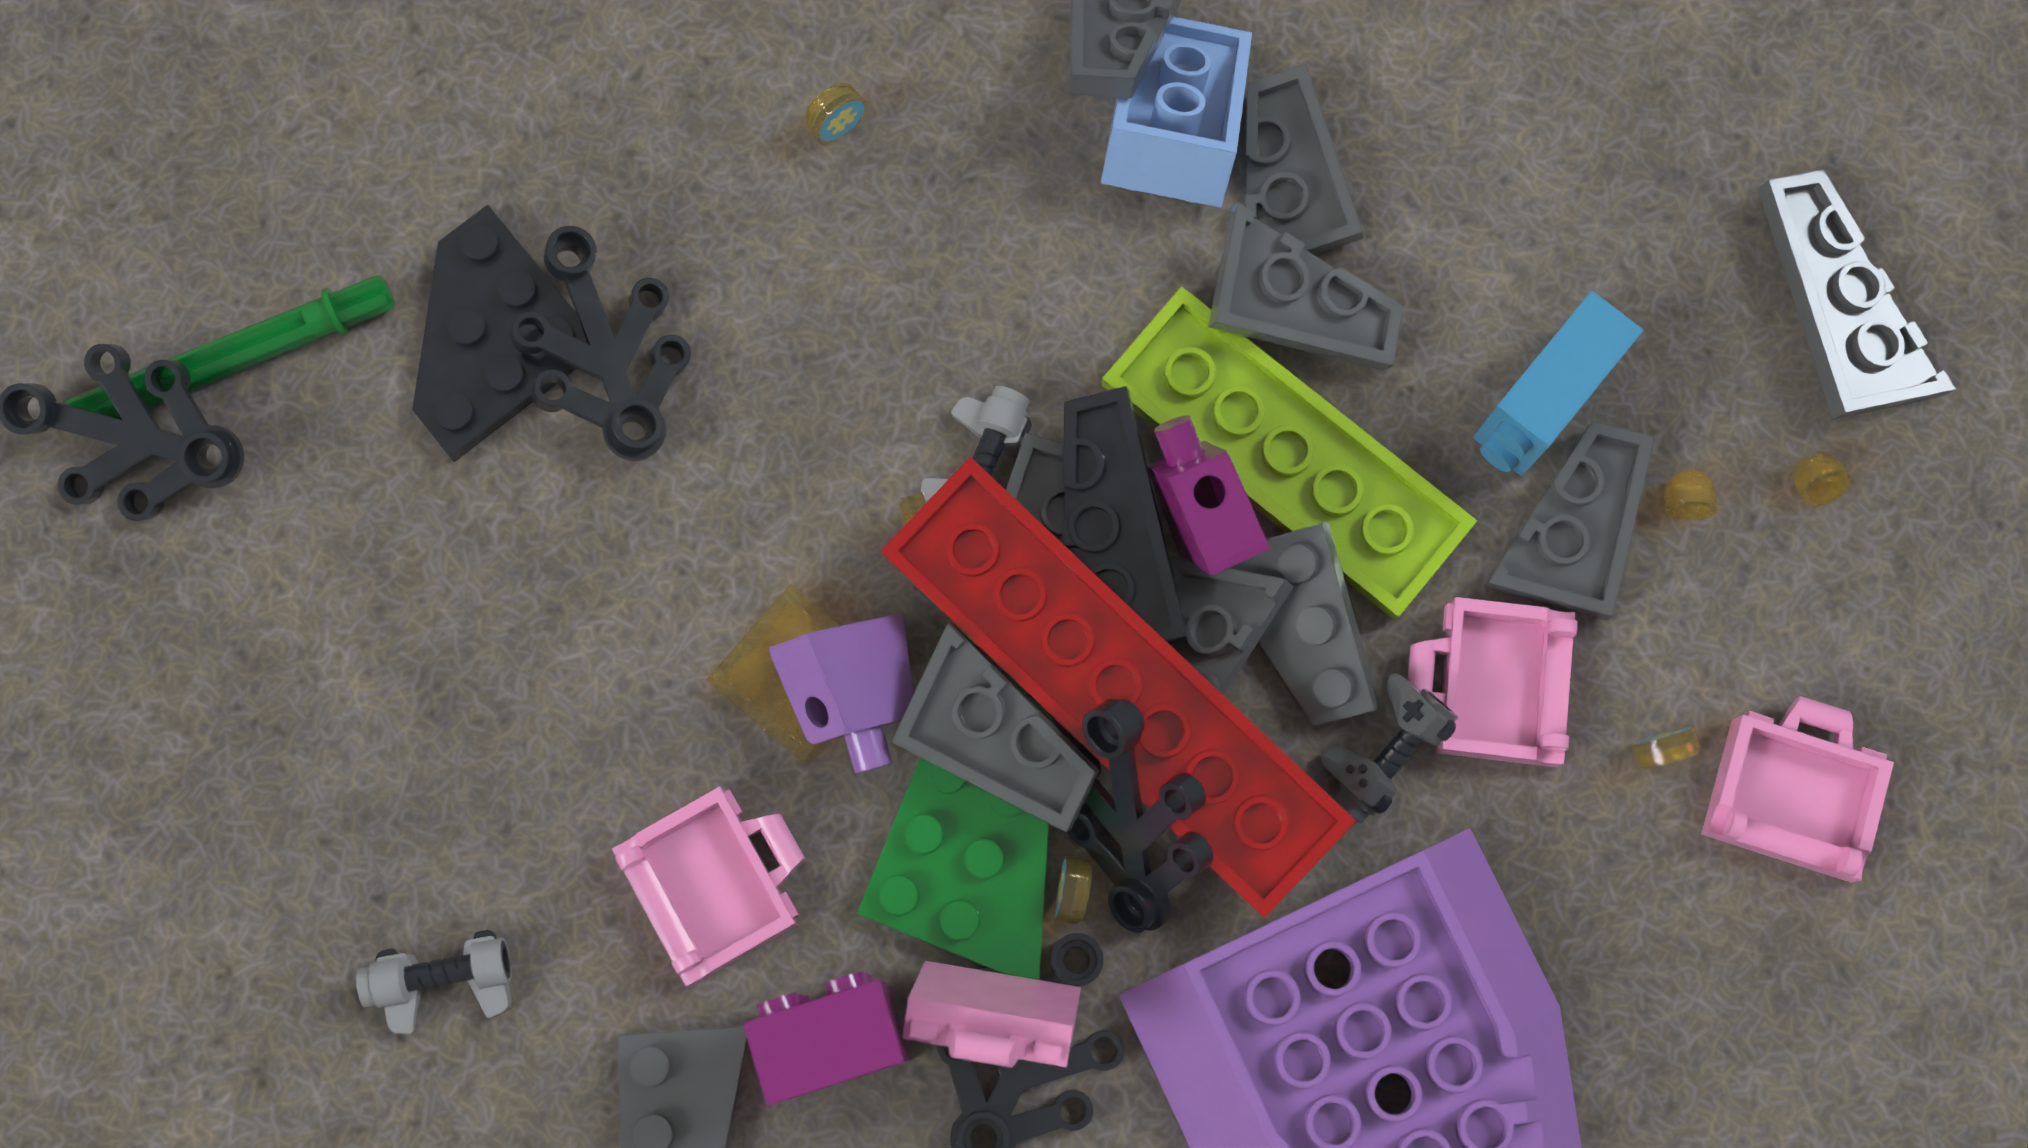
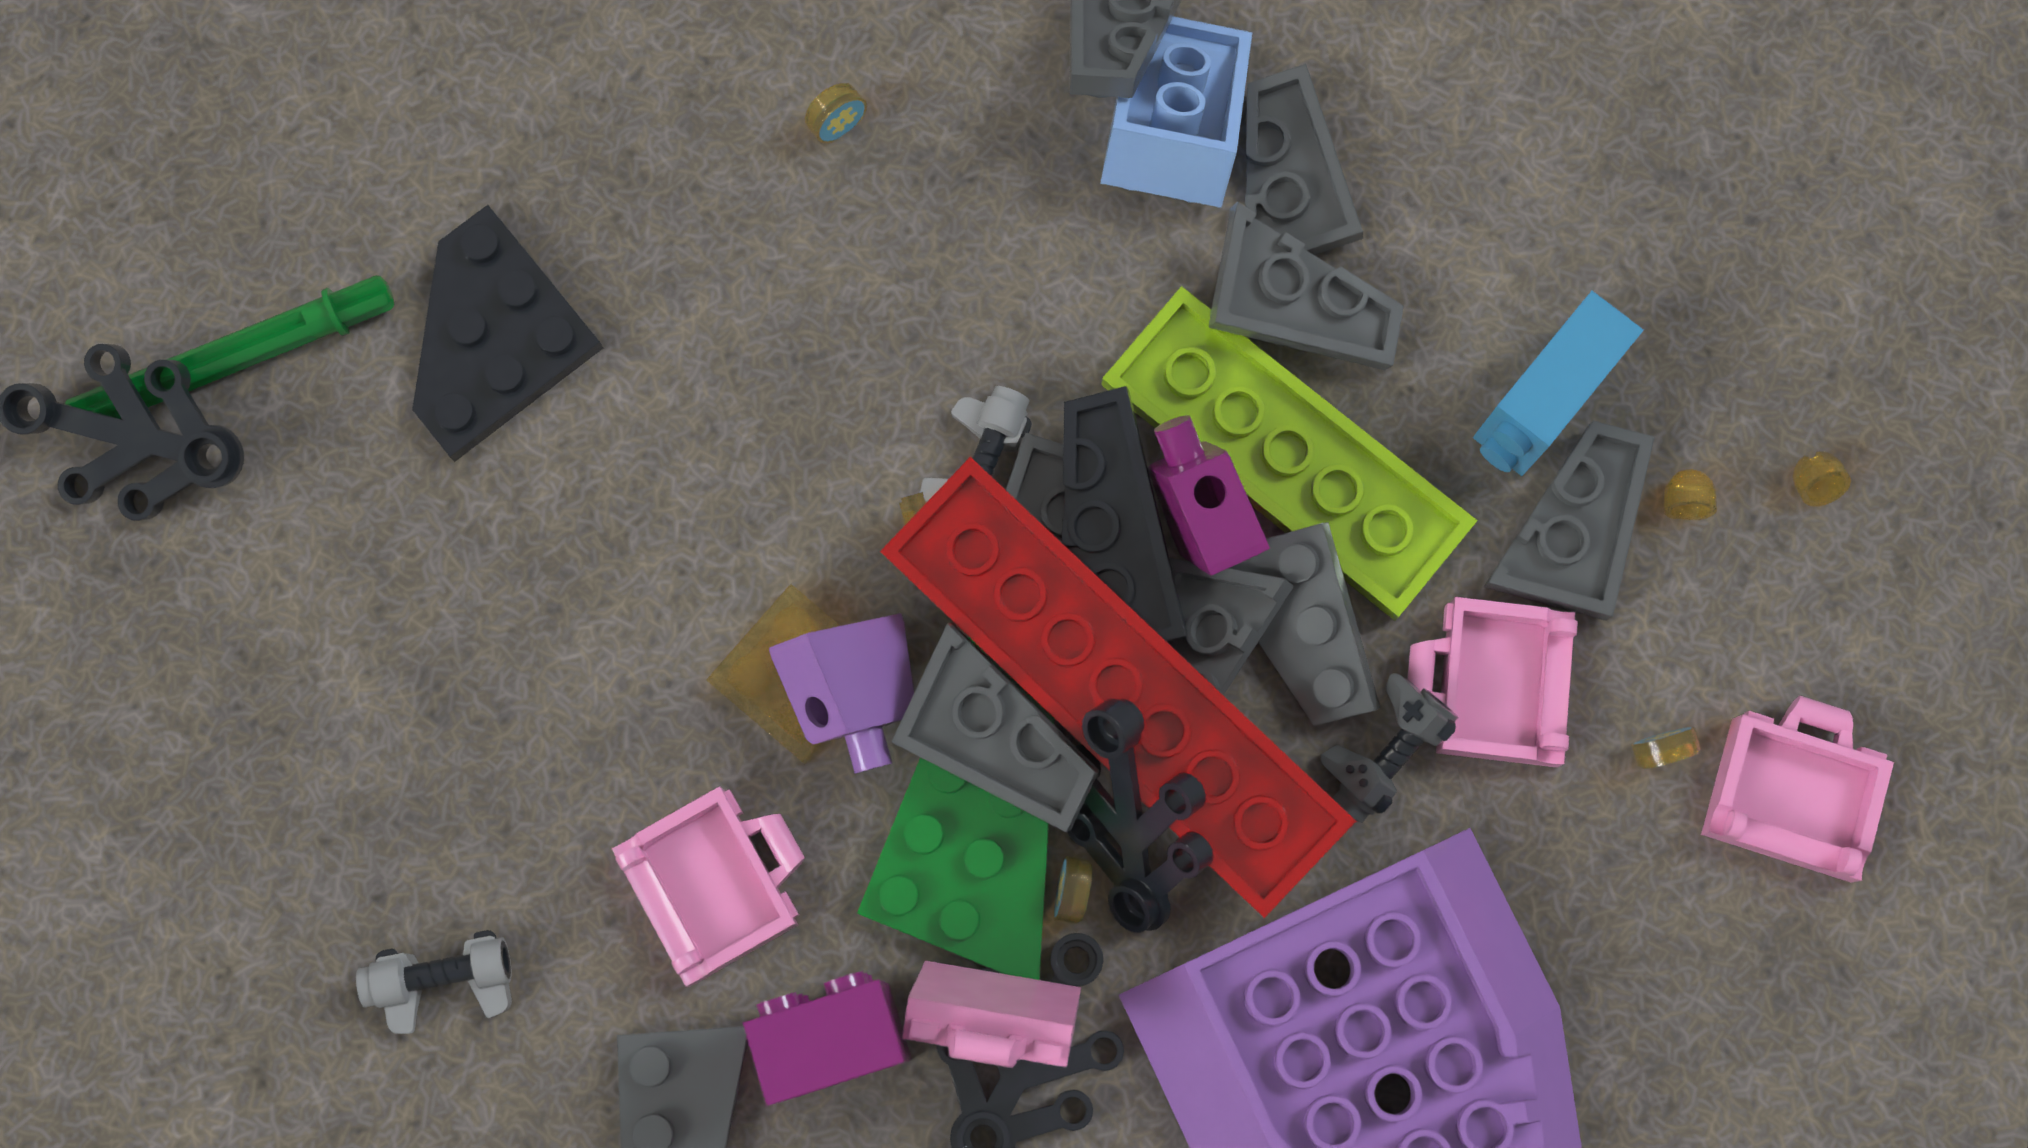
(604, 355): black plant -> none
(1851, 323): wing -> none

